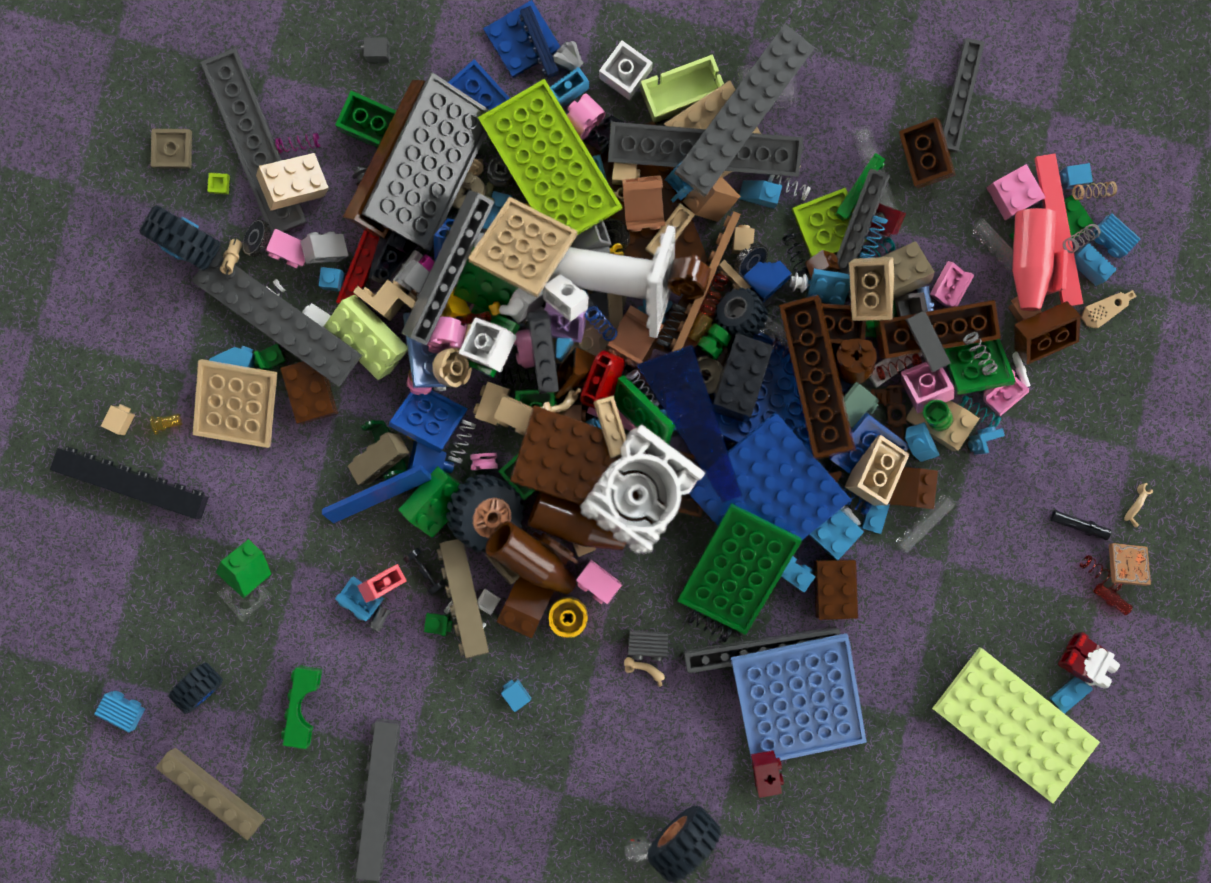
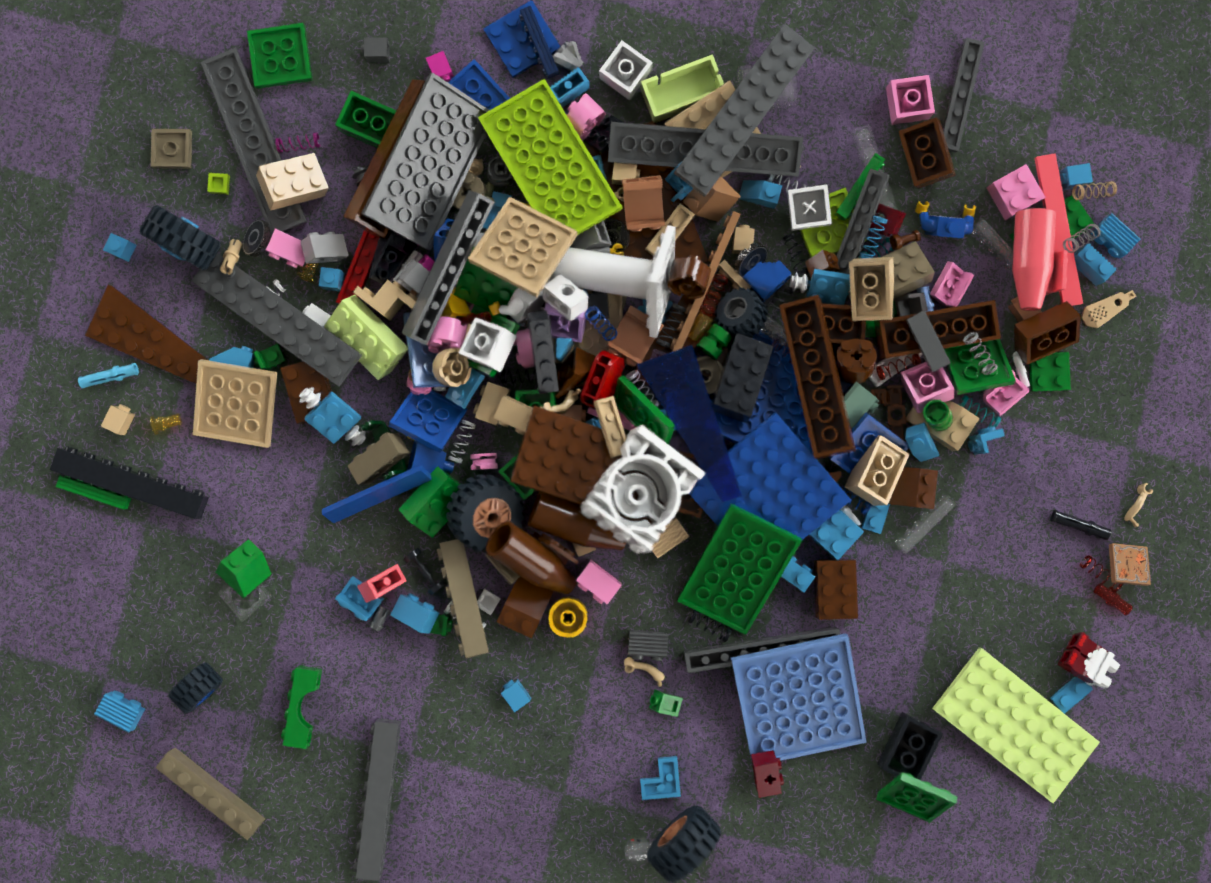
(93, 492): none -> green piece
(116, 373): none -> medium azure pin
(119, 247): none -> dark azure brick
(135, 332): none -> reddish brown wing
(279, 55): none -> green plate
(308, 272): none -> clear yellow pin
(332, 417): none -> dark azure plate
(415, 613): none -> dark azure brick
(440, 66): none -> dark pink brick
(462, 394): none -> dark azure bracket
(665, 703): none -> green bracket
(665, 785): none -> dark azure plate
(669, 538): none -> tan brick
(809, 207): none -> white brick
(898, 241): none -> reddish brown piece
(909, 747): none -> black brick
(910, 99): none -> bright pink brick
(916, 797): none -> green plate
(944, 225): none -> blue torso
(1051, 373): none -> green plate

